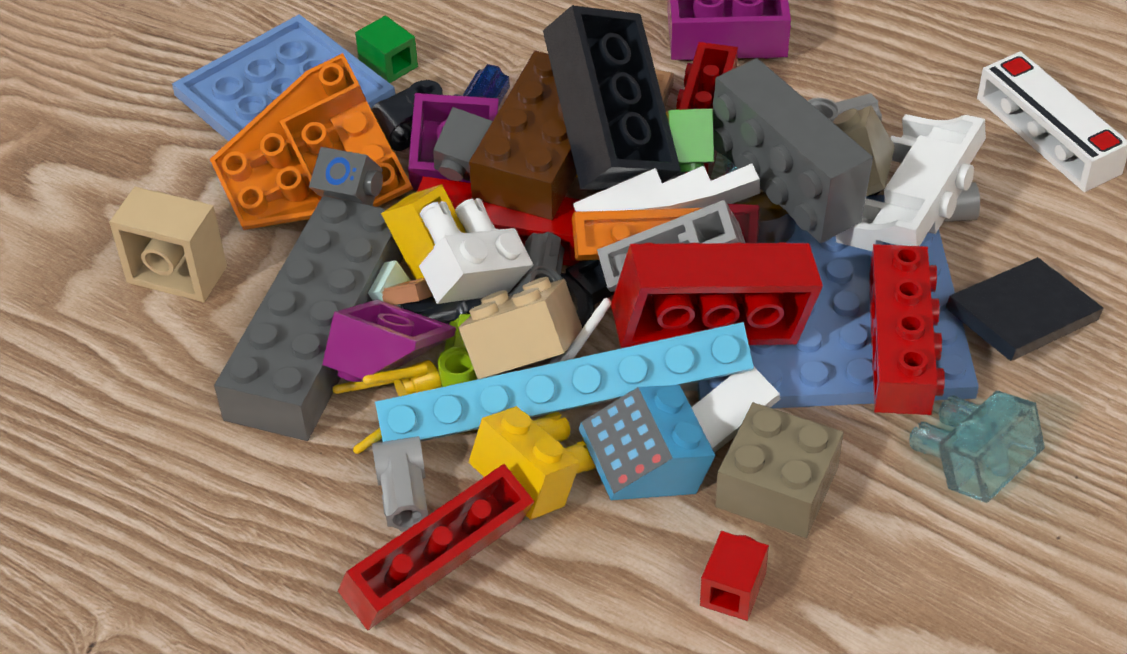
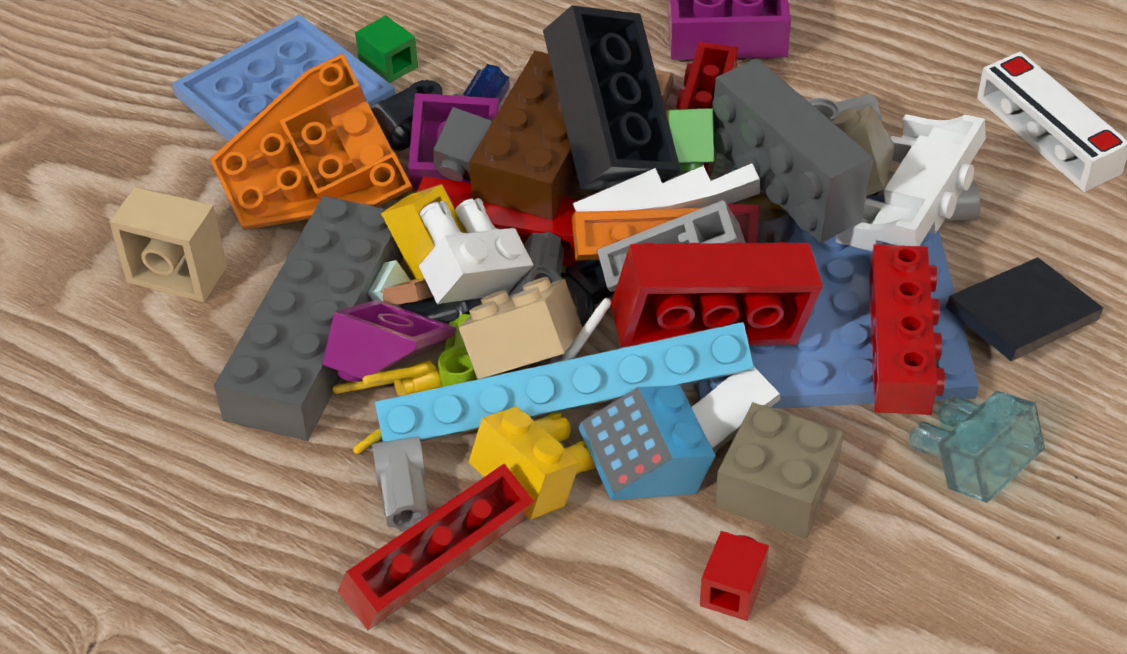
(346, 176): dark grey brick -> none

